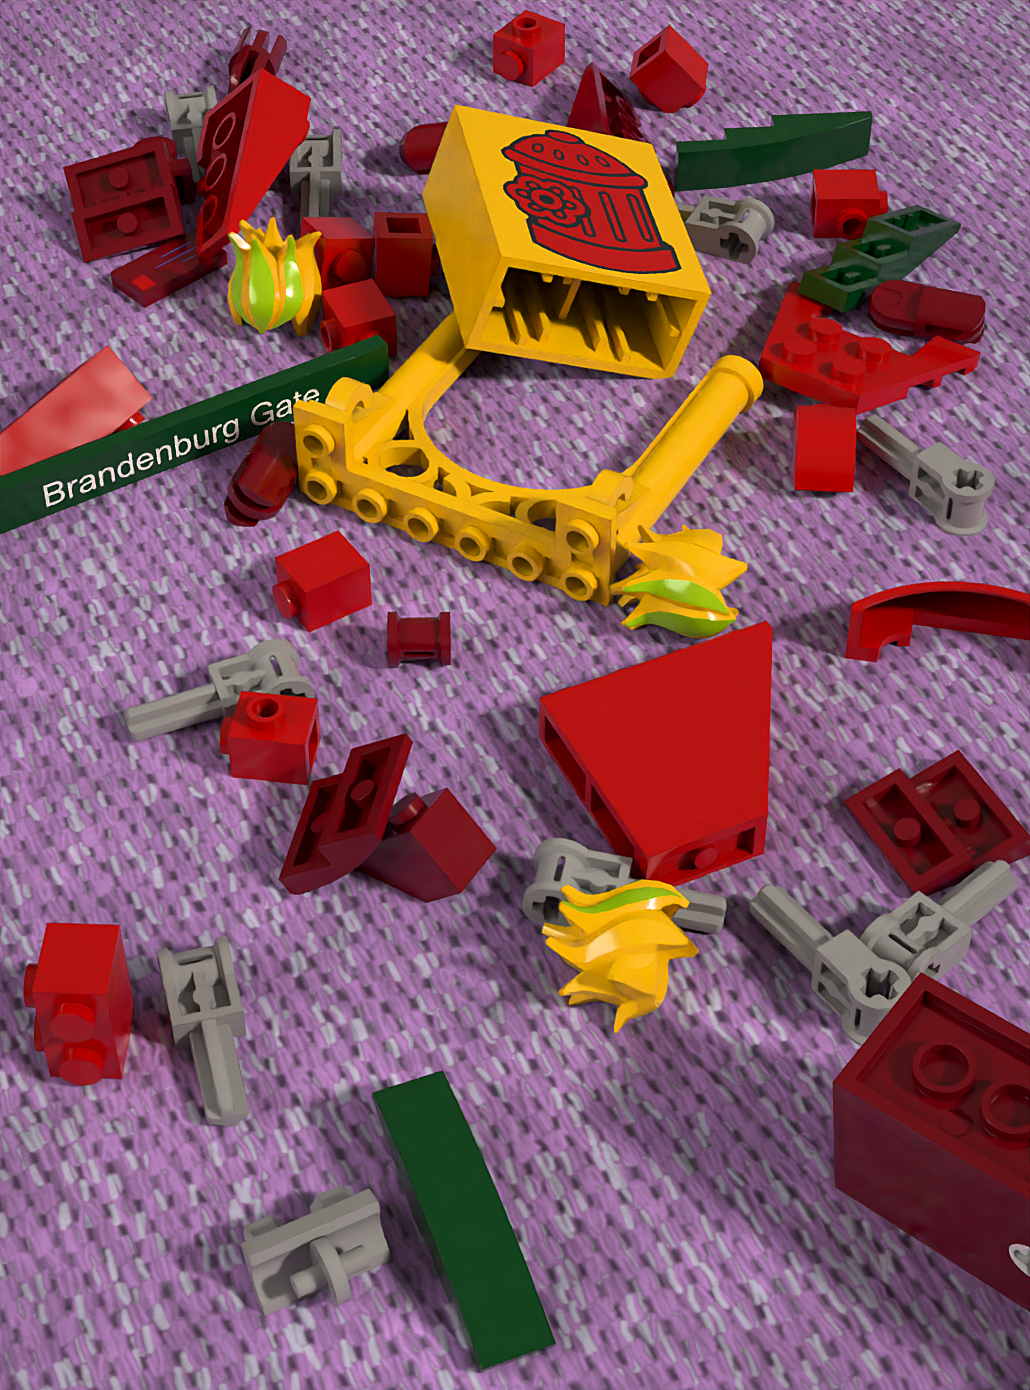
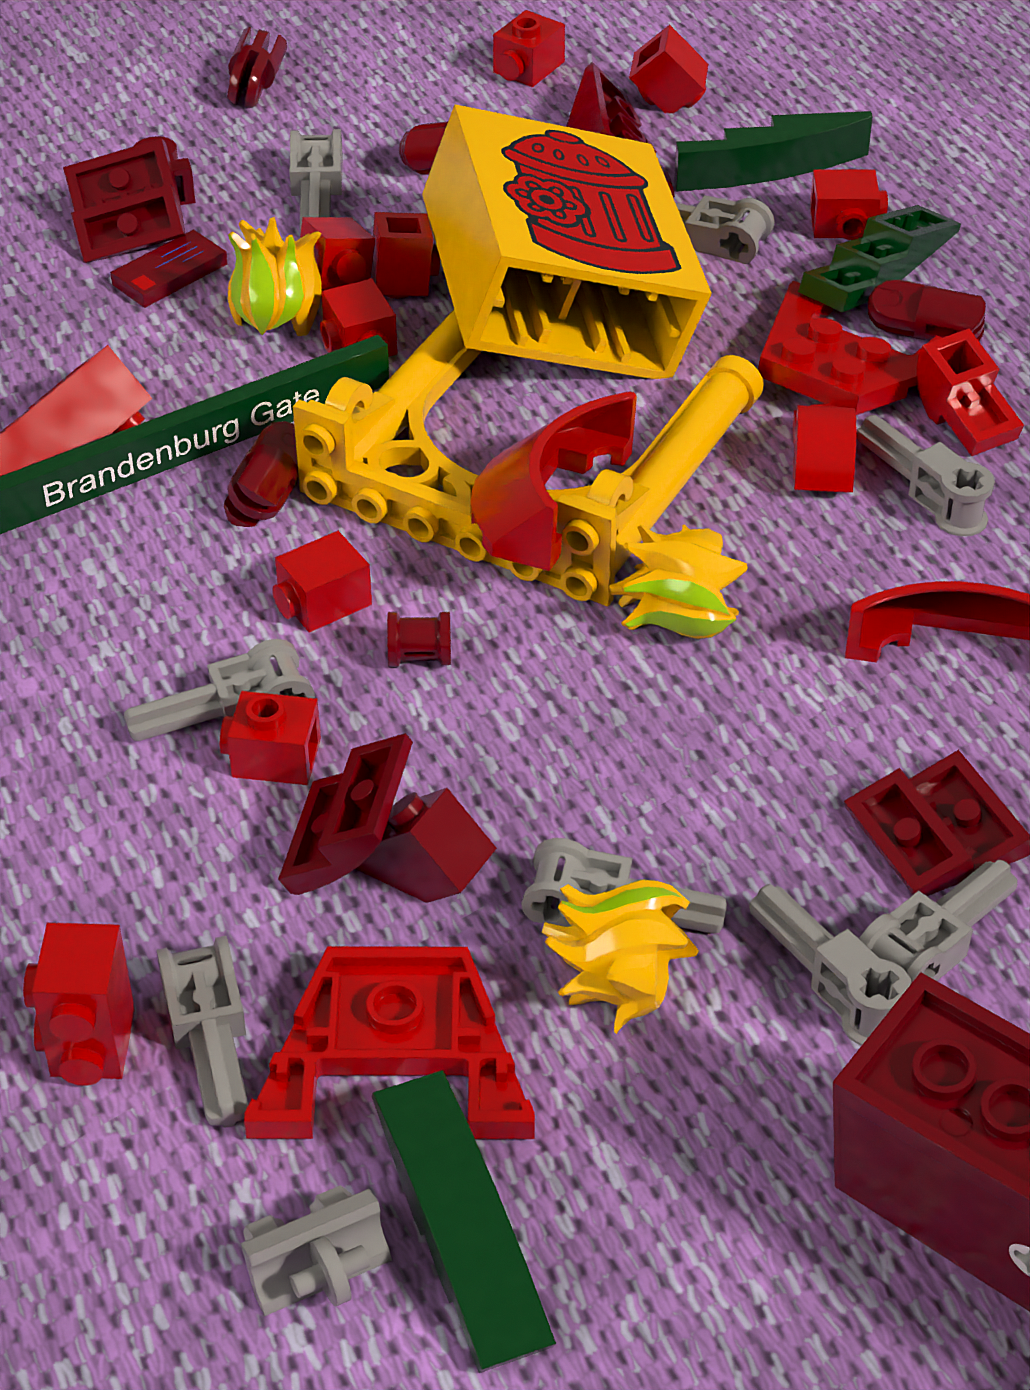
(186, 120): light grey connector -> none
(243, 151): red wedge -> none
(393, 1016): none -> red wing
(511, 493): none -> red windscreen
(673, 754): red slope -> none
(959, 389): none -> red brick

